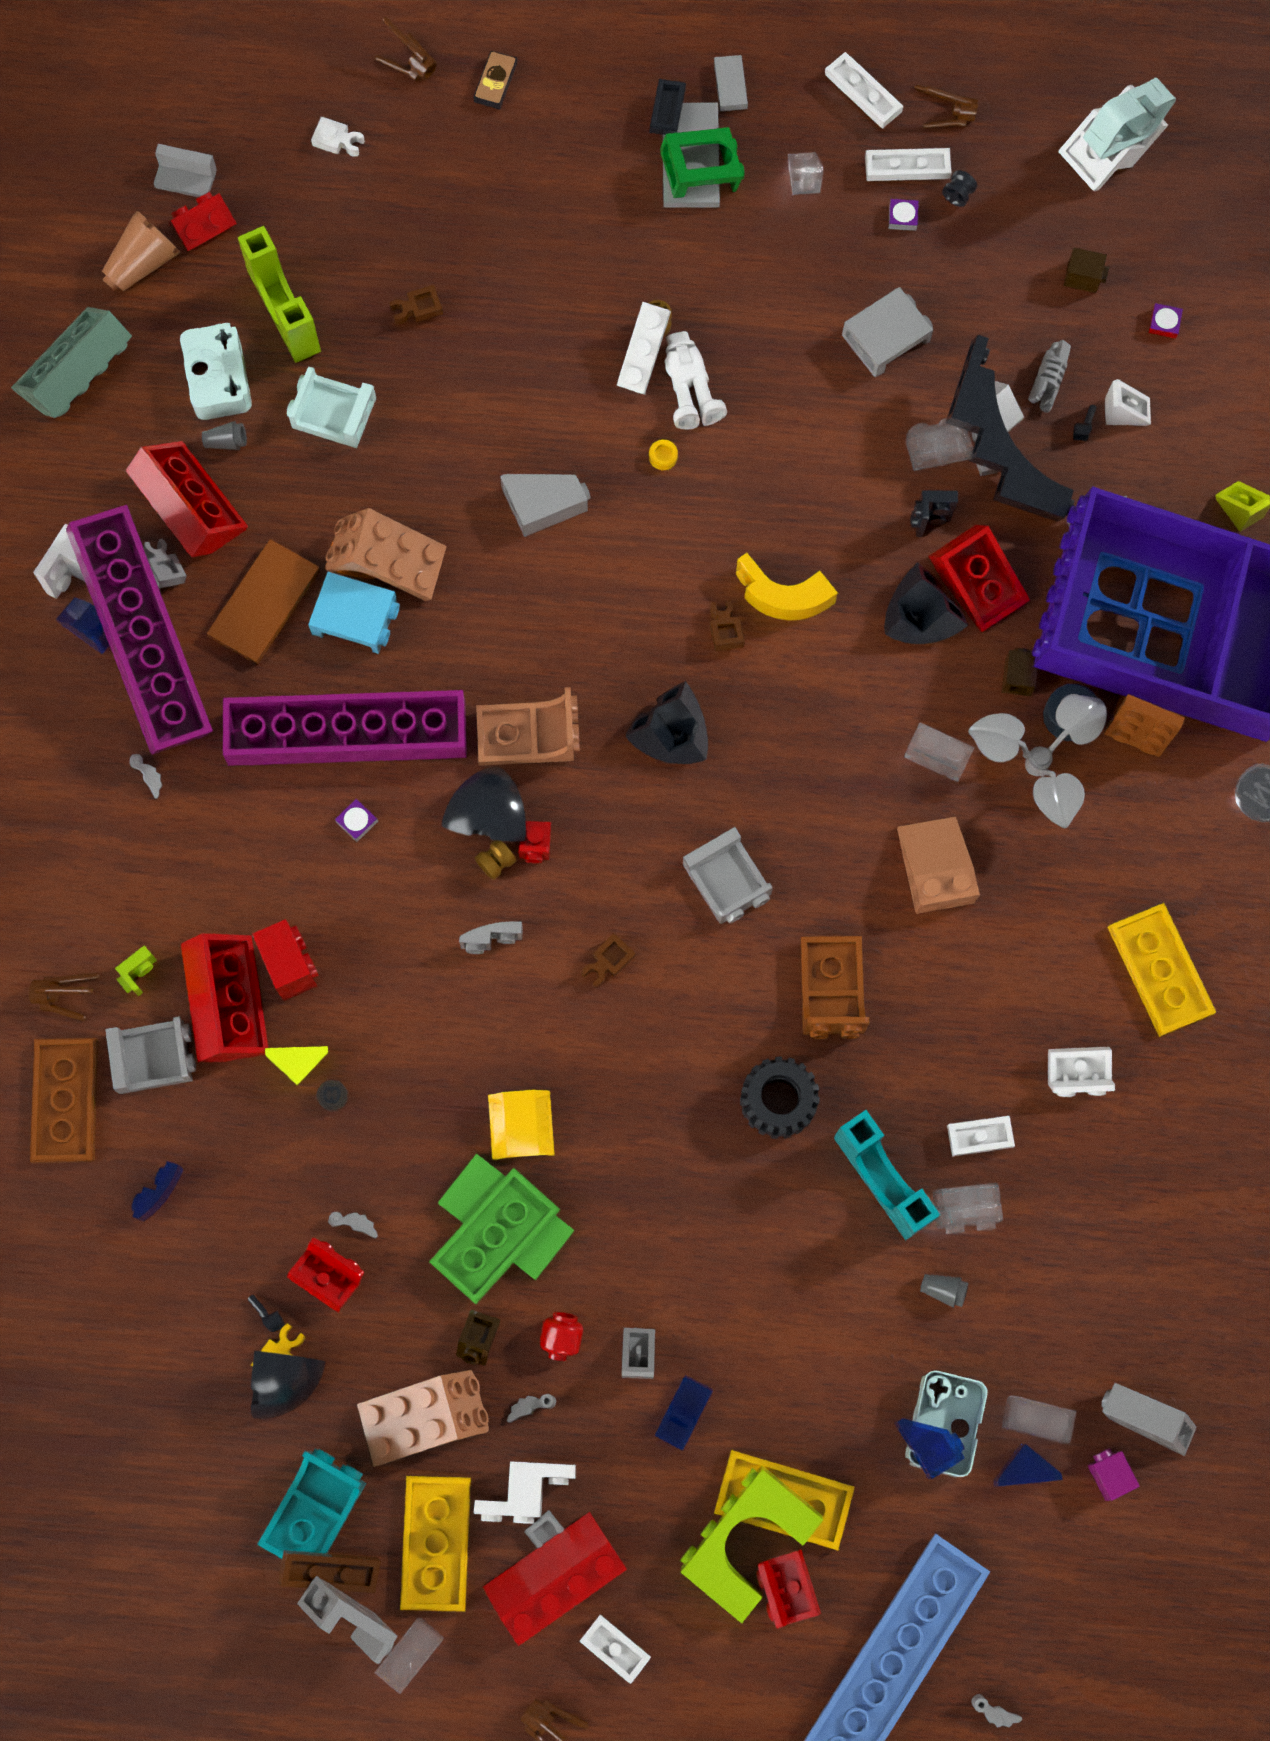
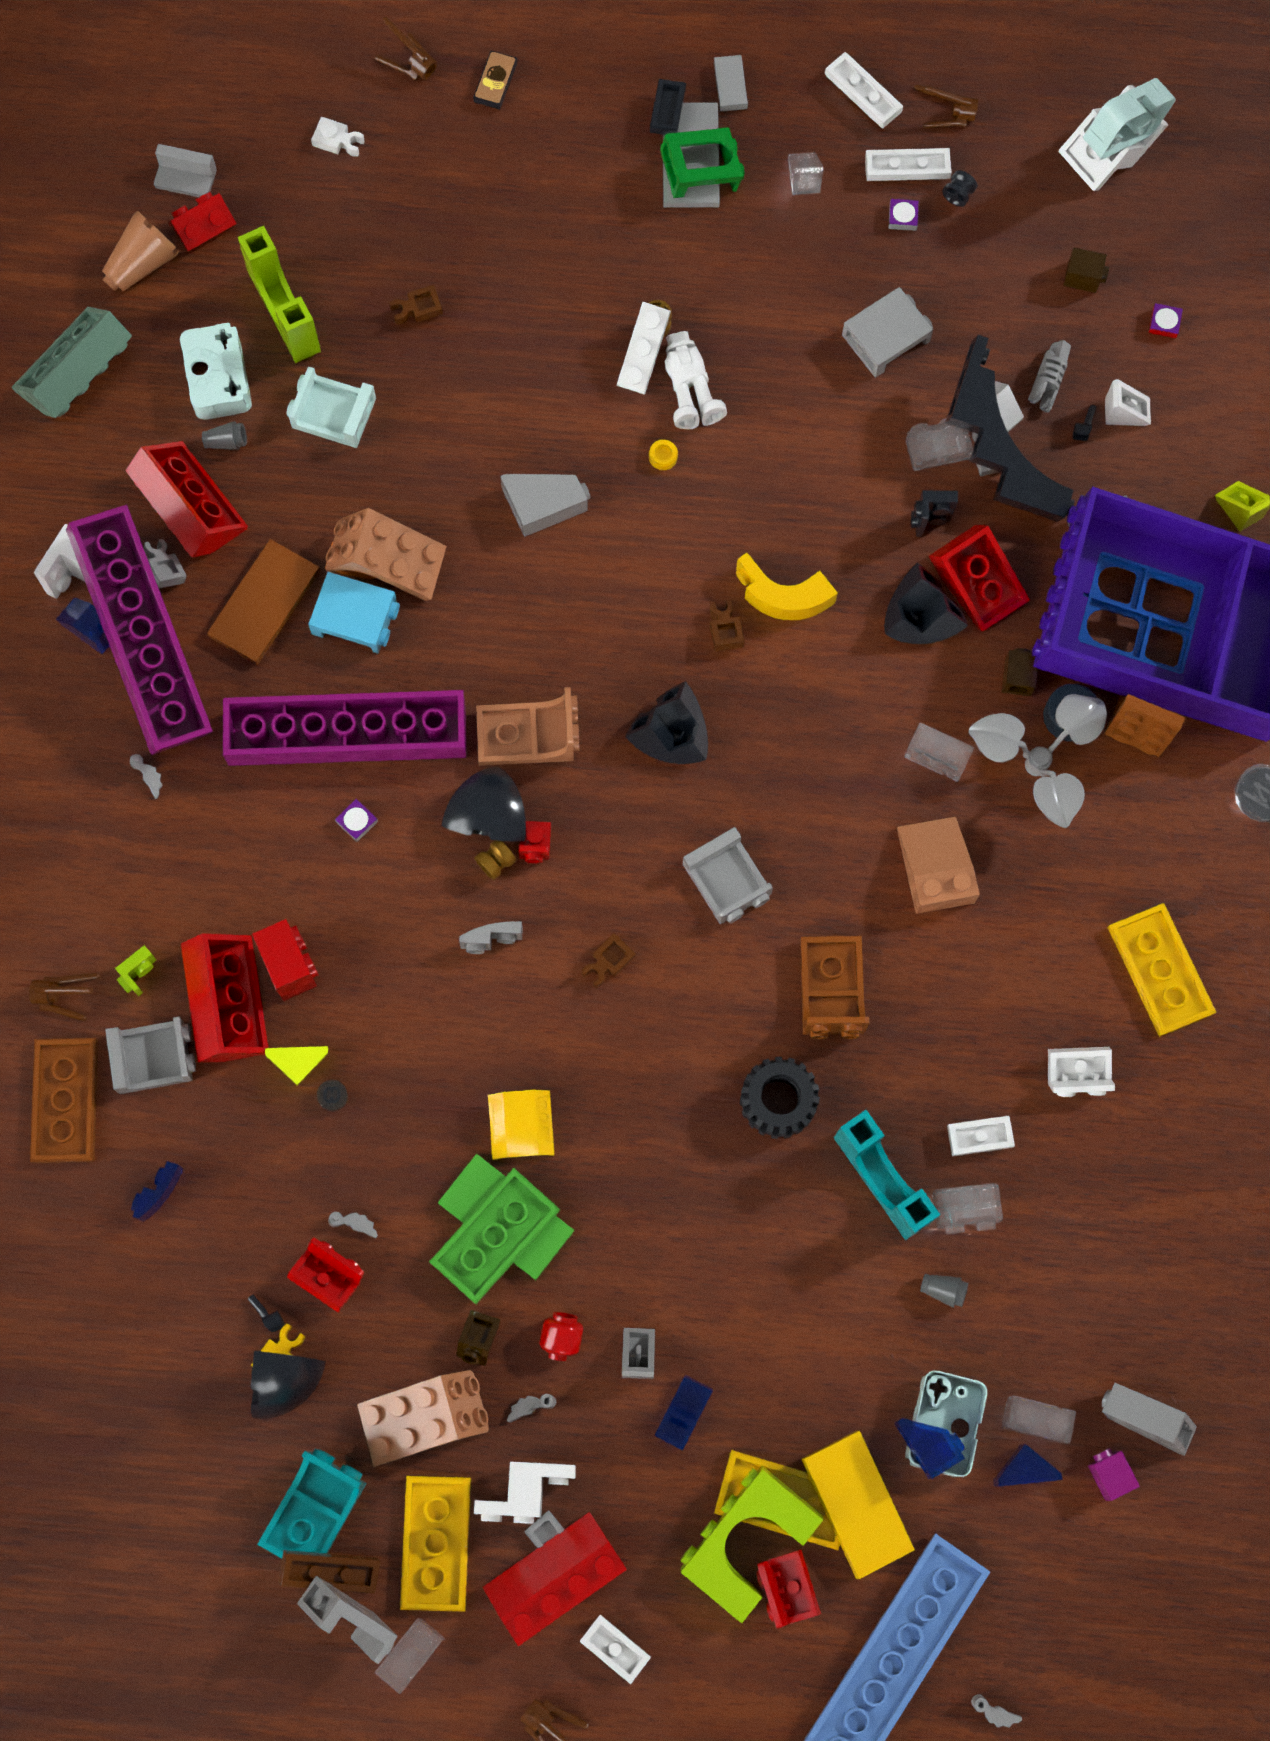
(858, 1504): none -> yellow tile

